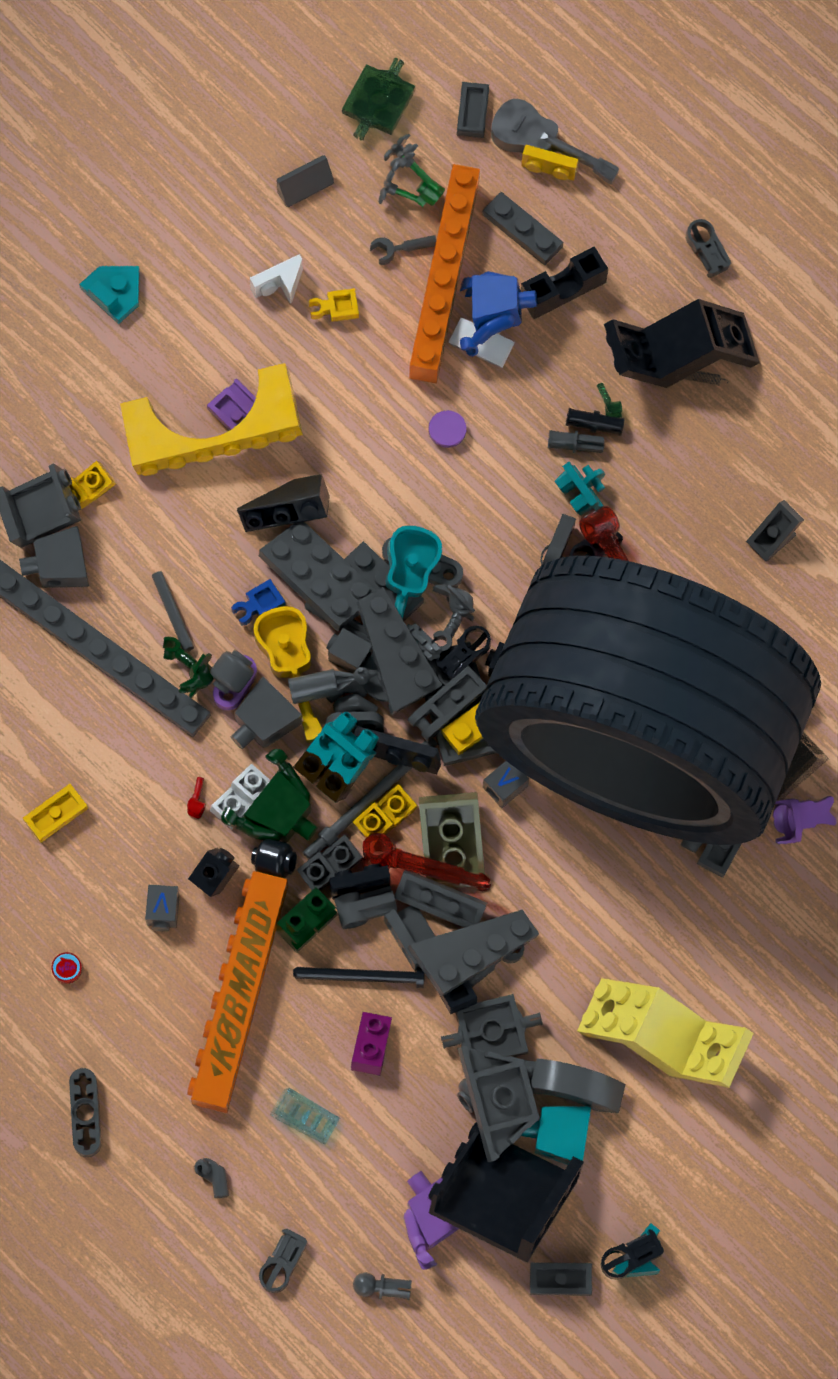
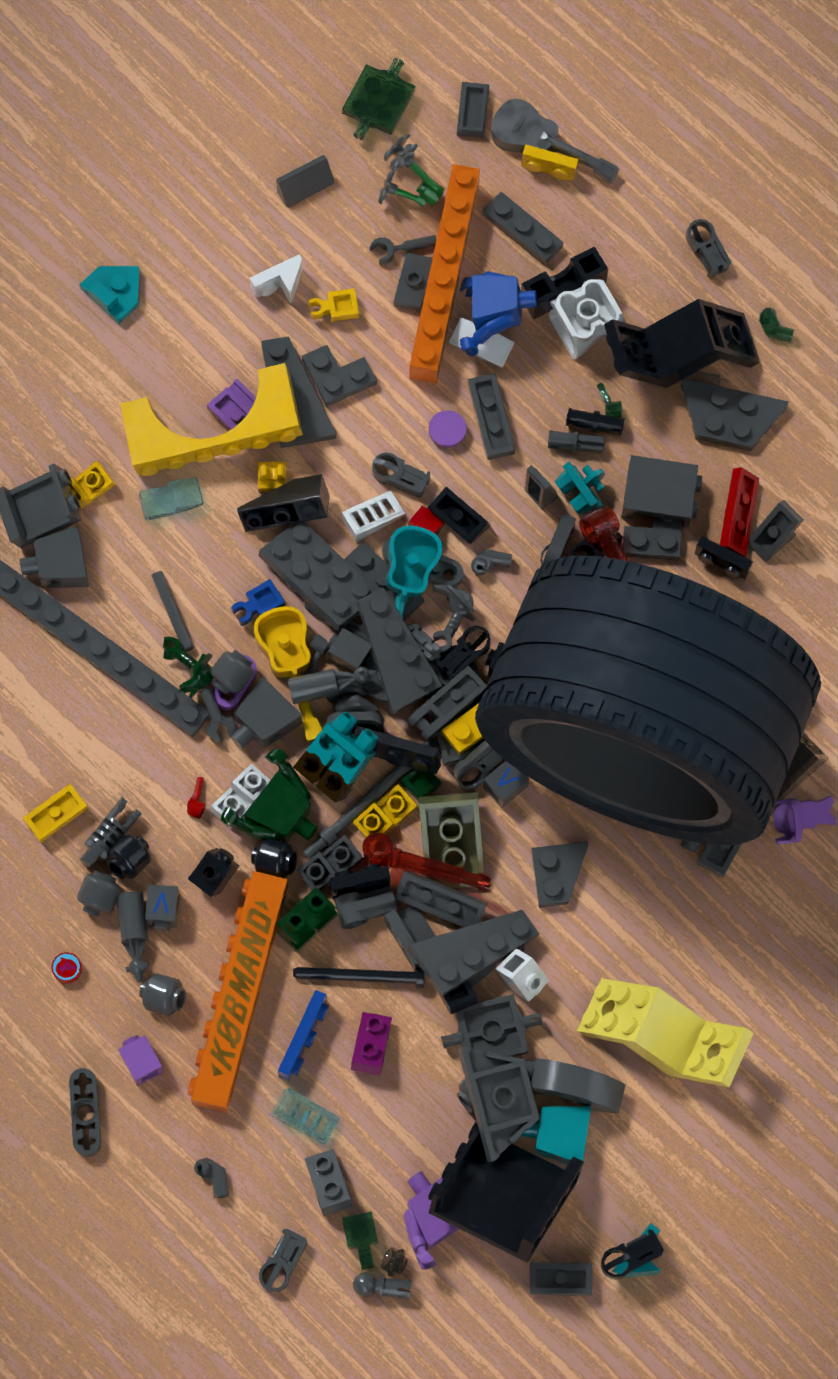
(98, 893): none -> dark grey head
(108, 833): none -> dark grey hinge
(128, 857): none -> black head
(133, 930): none -> dark grey wheel
(140, 1059): none -> medium lavender brick
(162, 994): none -> dark grey head
(171, 499): none -> clear light blue slope
(216, 716): none -> dark grey bar
(271, 475): none -> yellow tile
(303, 1036): none -> blue plate
(311, 413): none -> dark grey wing
(319, 645): none -> dark grey hand
(328, 1182): none -> dark grey plate
(335, 382): none -> dark grey plate
(361, 1234): none -> clear green plate
(369, 528): none -> white slope
(394, 1261): none -> clear smoke plate
(405, 477): none -> dark grey piece
(413, 282): none -> dark grey plate
(420, 783): none -> dark green tile
(426, 519): none -> red slope
(458, 515): none -> black slope
(483, 758): none -> dark grey piece
(489, 559): none -> dark grey arm
(491, 416): none -> dark grey plate
(522, 974): none -> white brick
(539, 488): none -> dark grey slope
(557, 871): none -> dark grey wing
(582, 314): none -> white piece
(658, 542): none -> dark grey plate
(661, 489): none -> dark grey panel
(729, 414): none -> dark grey wing
(731, 562): none -> black plate
(739, 511): none -> red plate
(772, 326): none -> clear green arm

